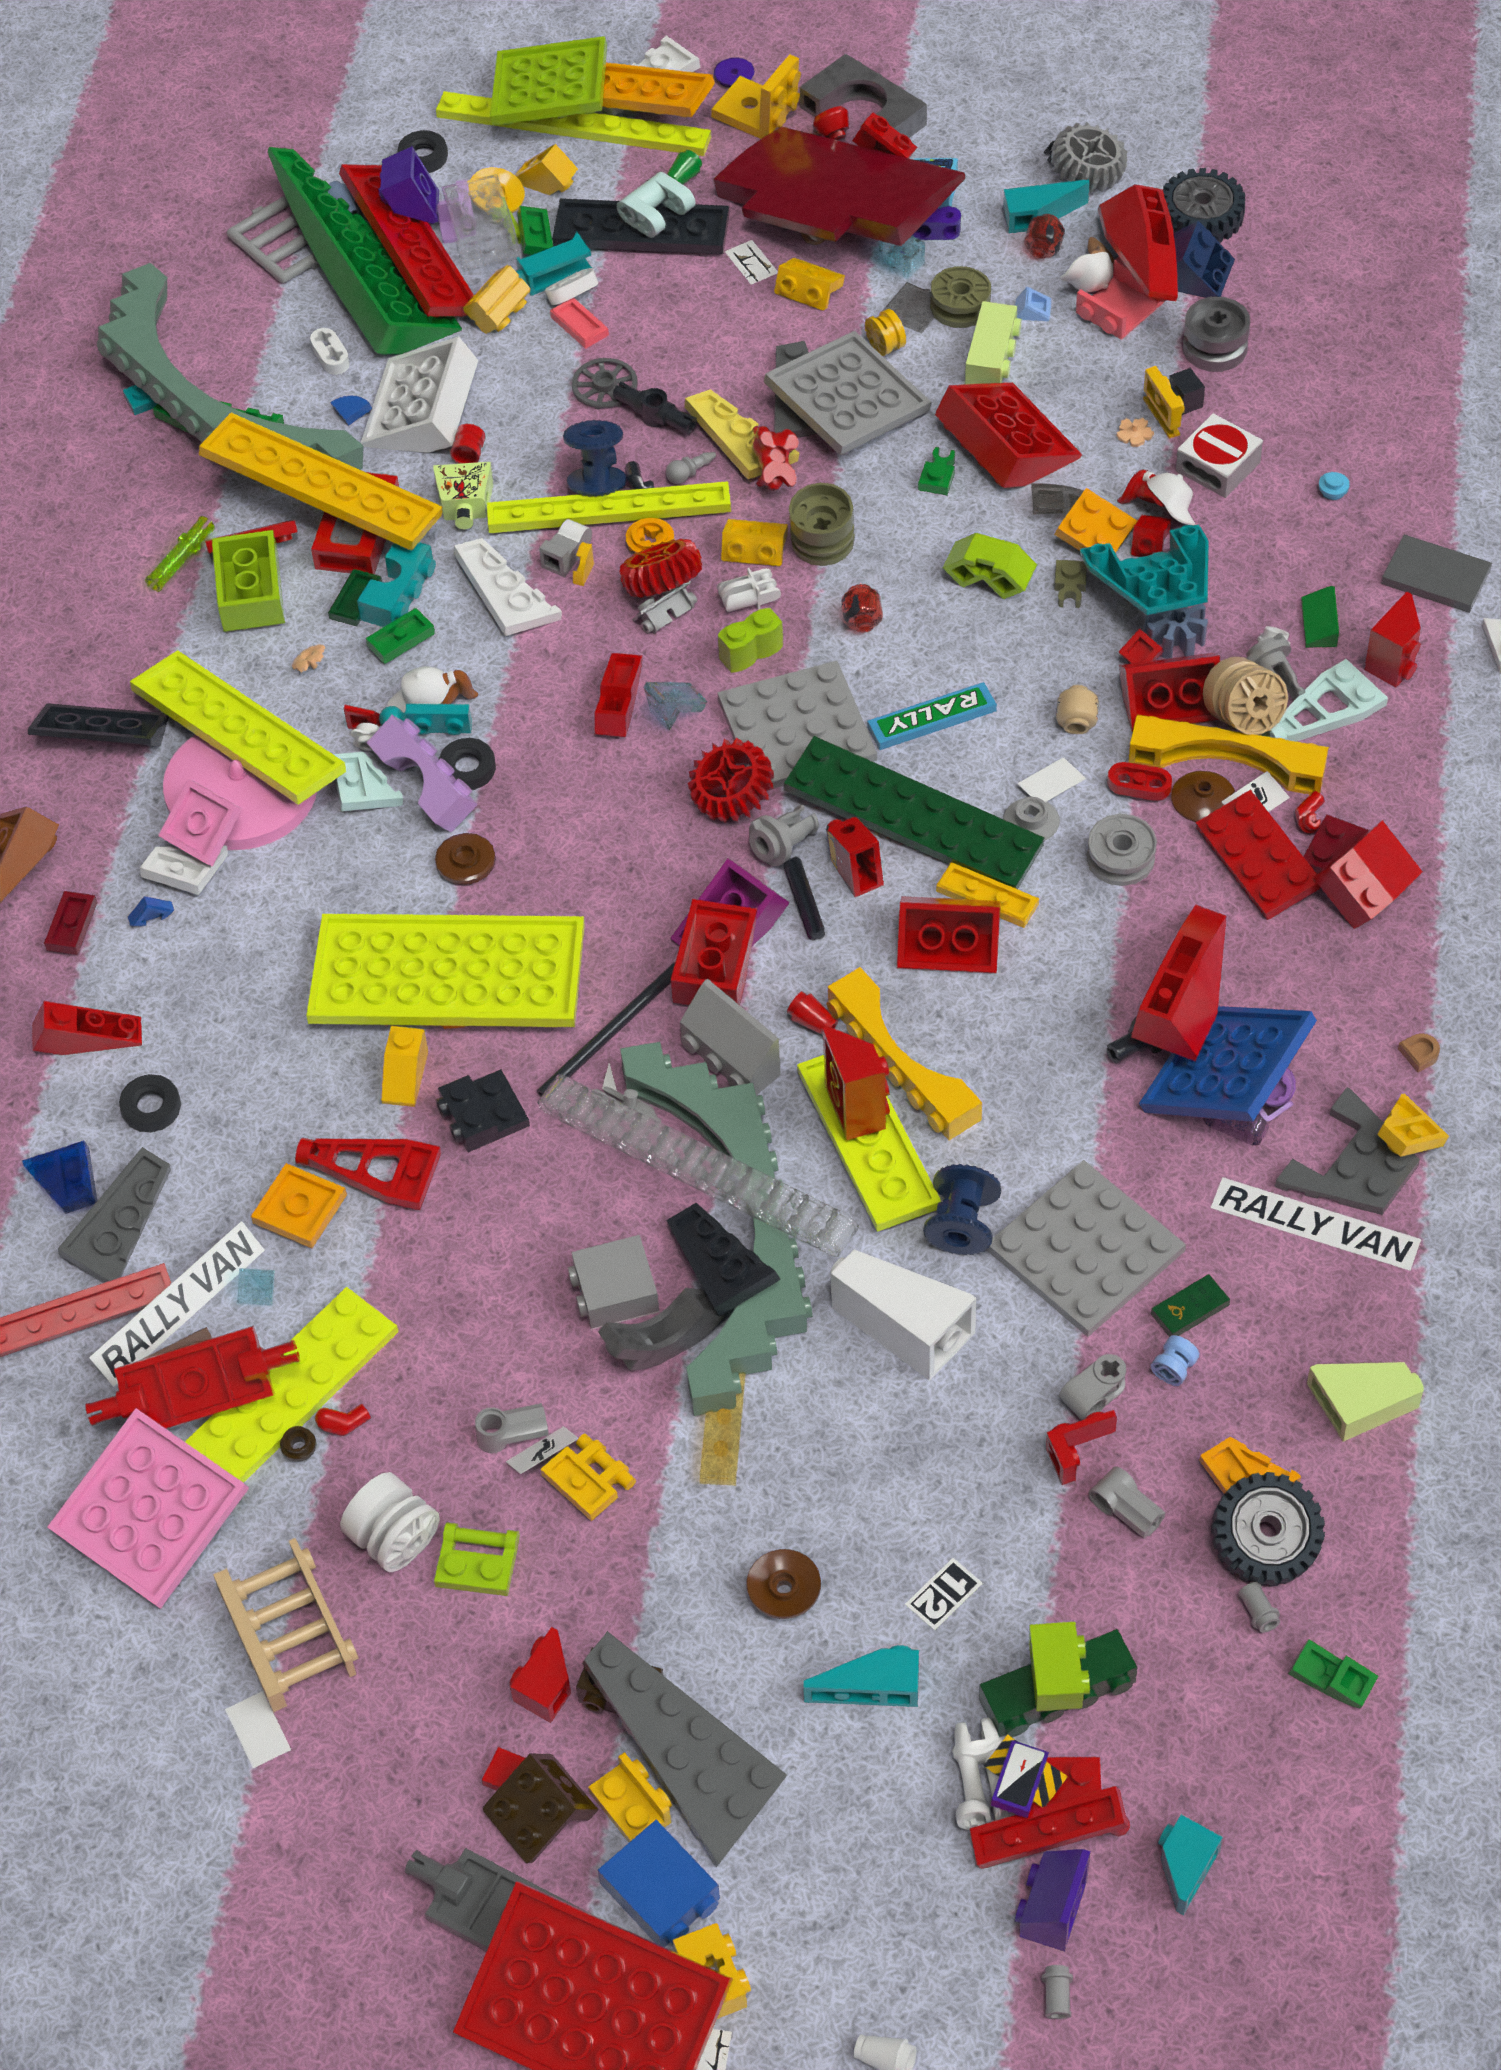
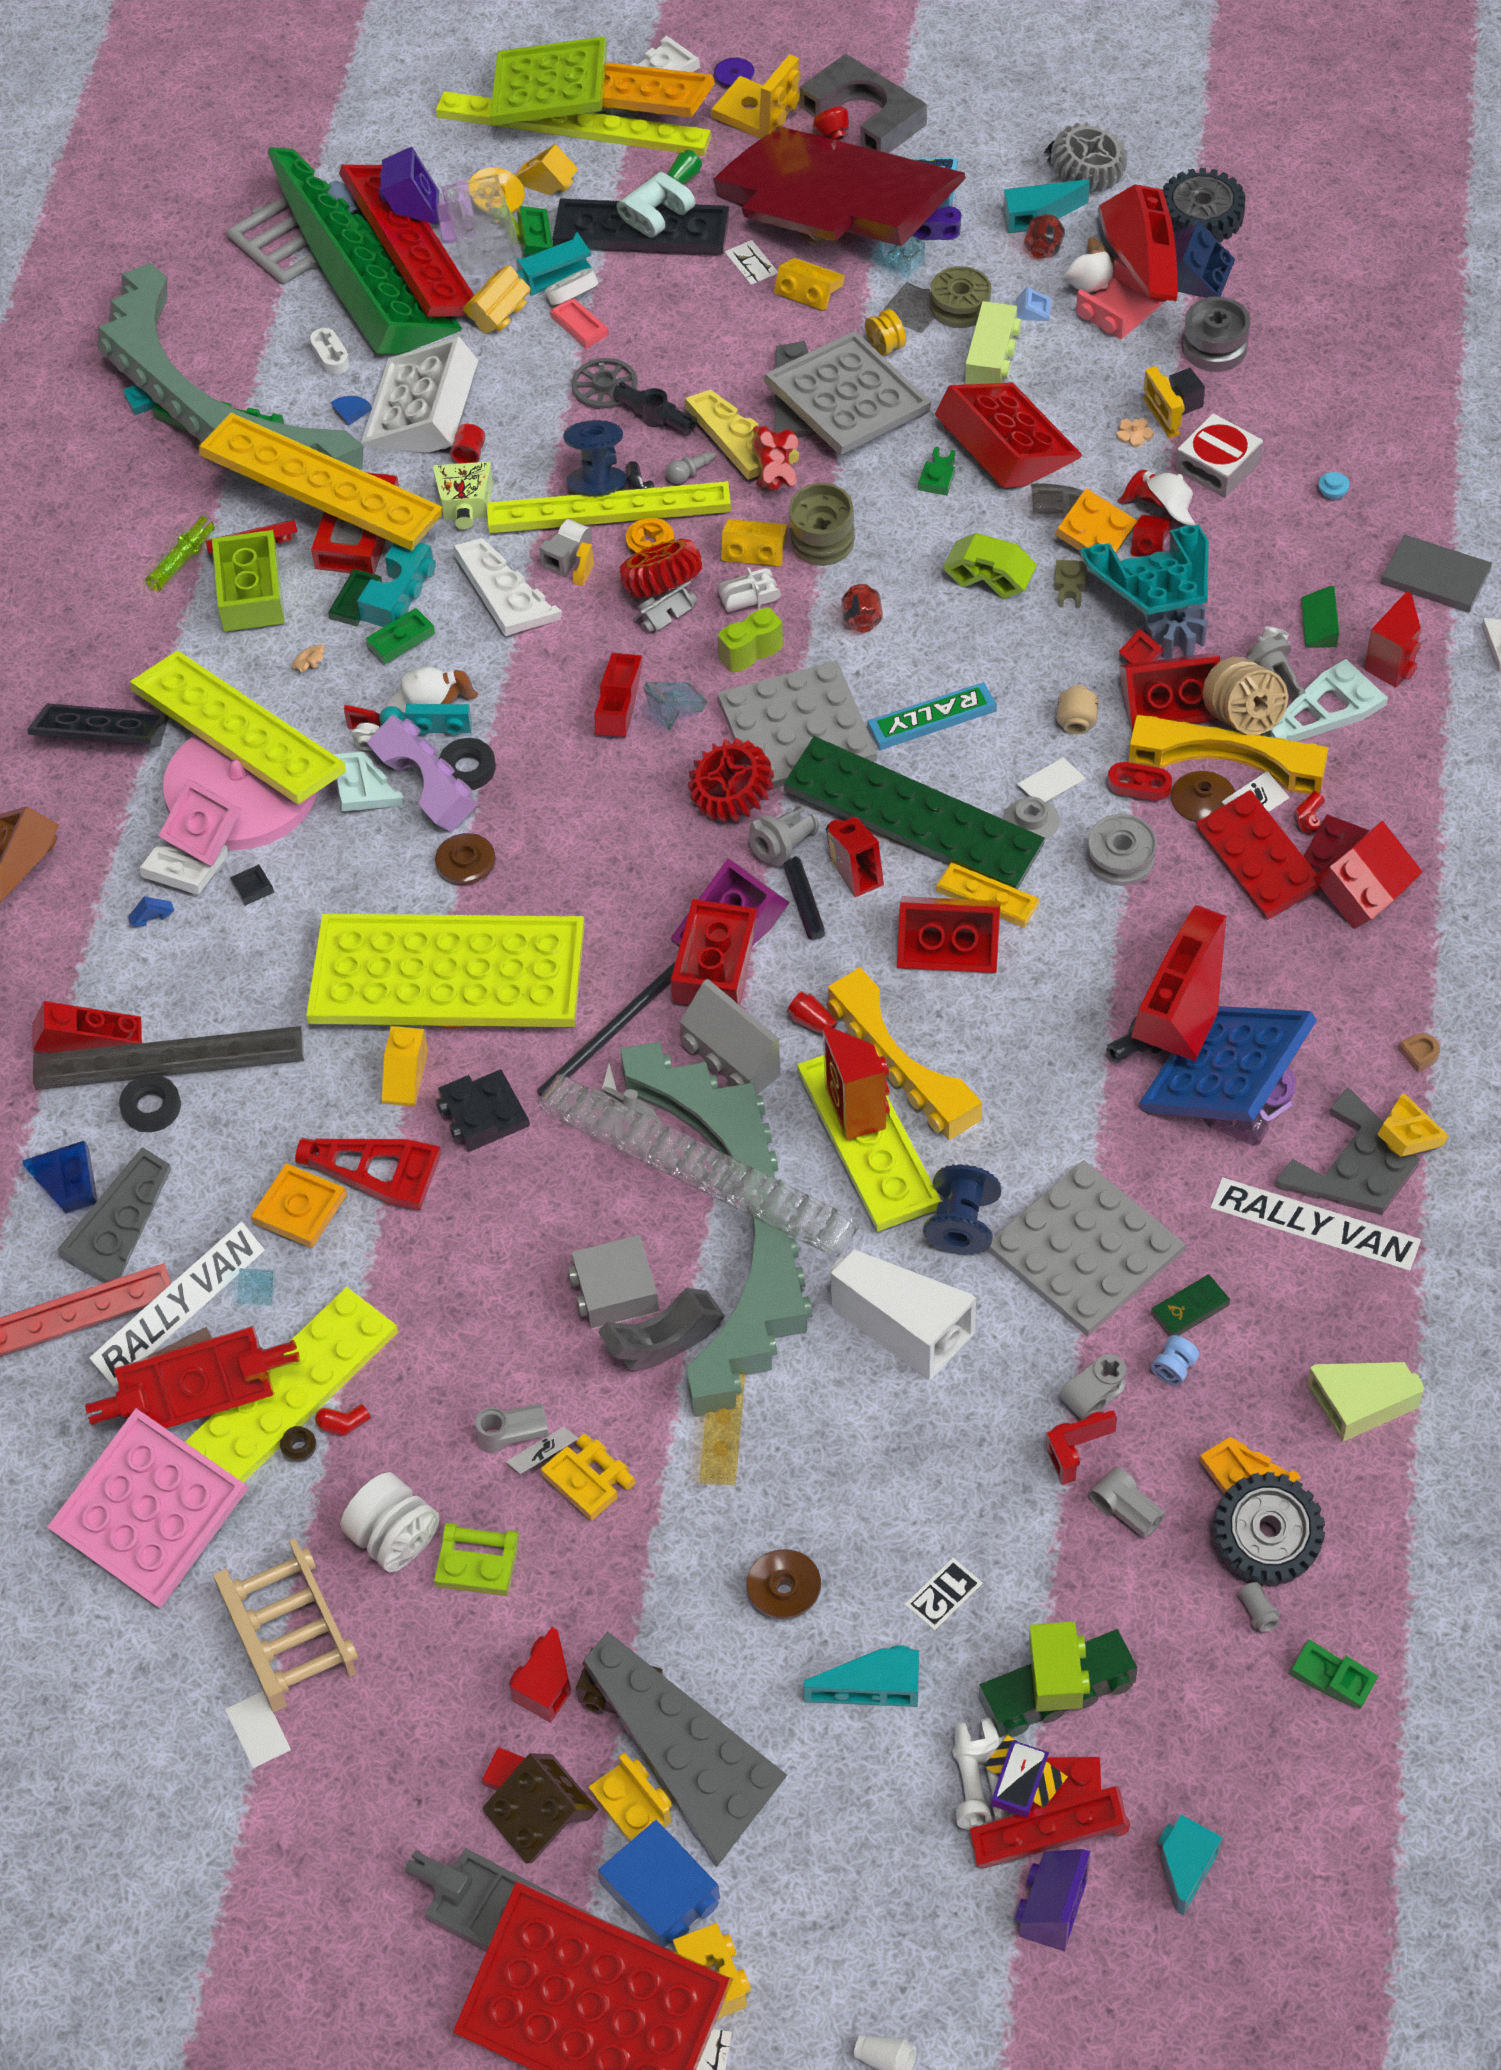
(70, 922): dark red plate -> none
(168, 1057): none -> clear smoke plate
(252, 885): none -> black tile
(430, 140): black tyre -> none
(719, 1259): black wing -> none
(880, 136): red bracket -> none
(1057, 1991): light grey pin -> none

